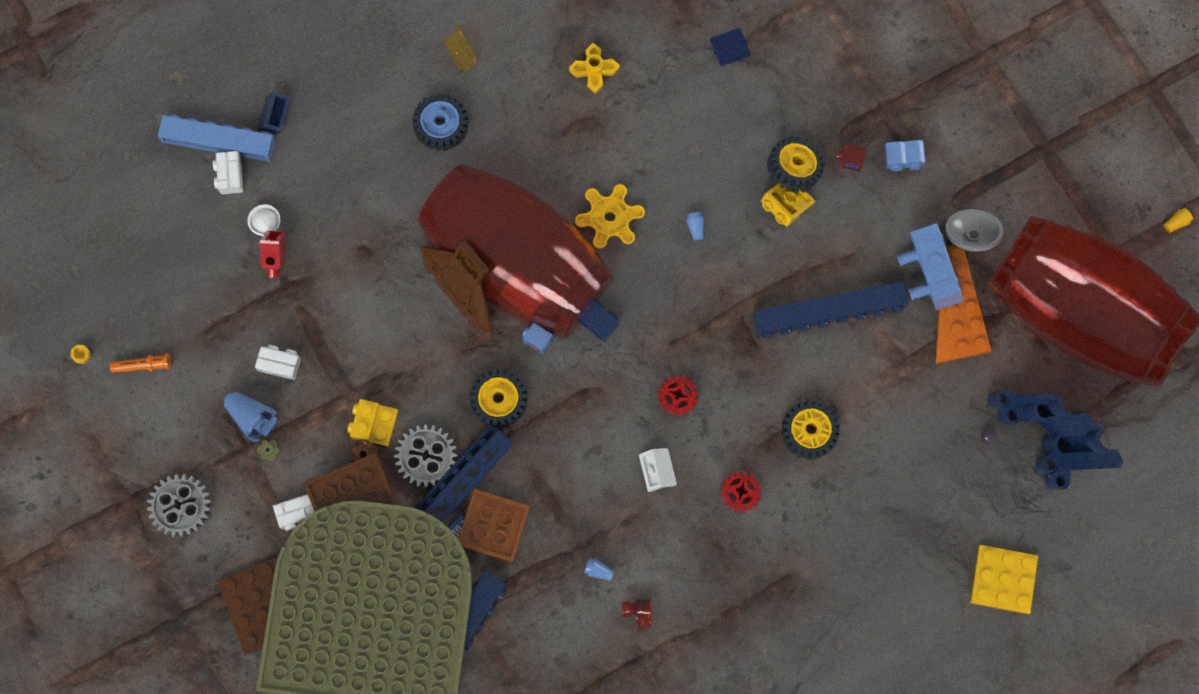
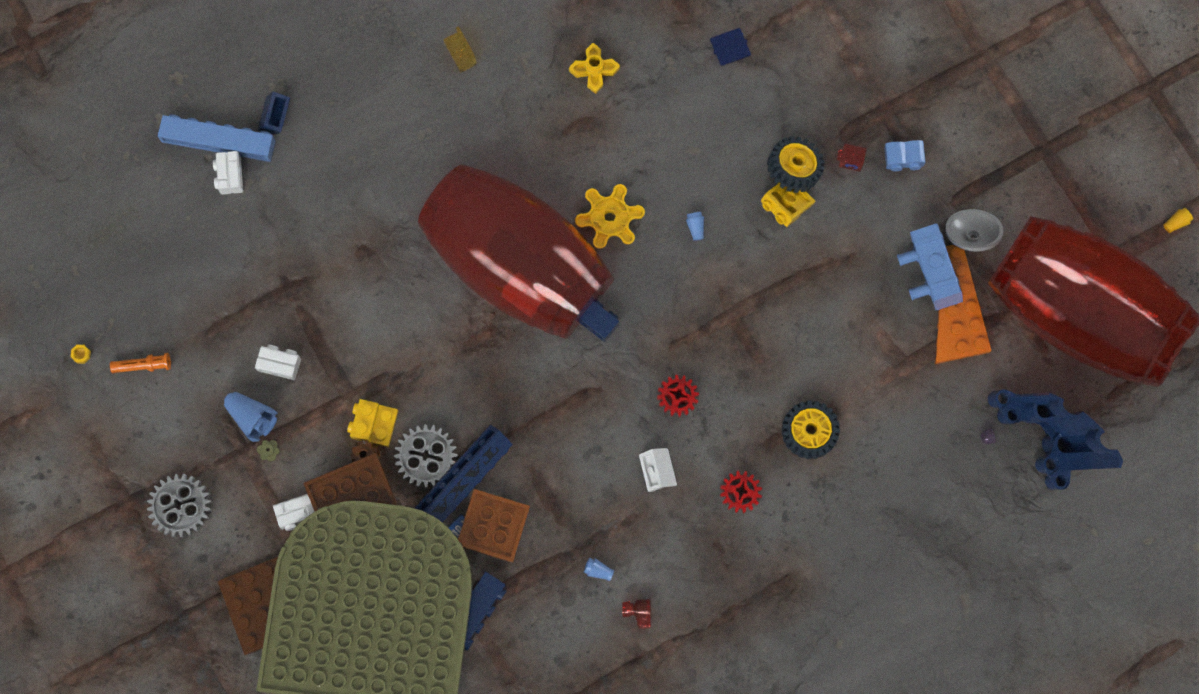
(263, 218): white hat -> none
(273, 252): red torso -> none
(436, 109): wheel -> none
(460, 278): reddish brown plate -> none
(494, 384): wheel -> none
(537, 338): medium blue brick -> none
(830, 309): dark blue brick -> none
(1004, 579): yellow plate -> none

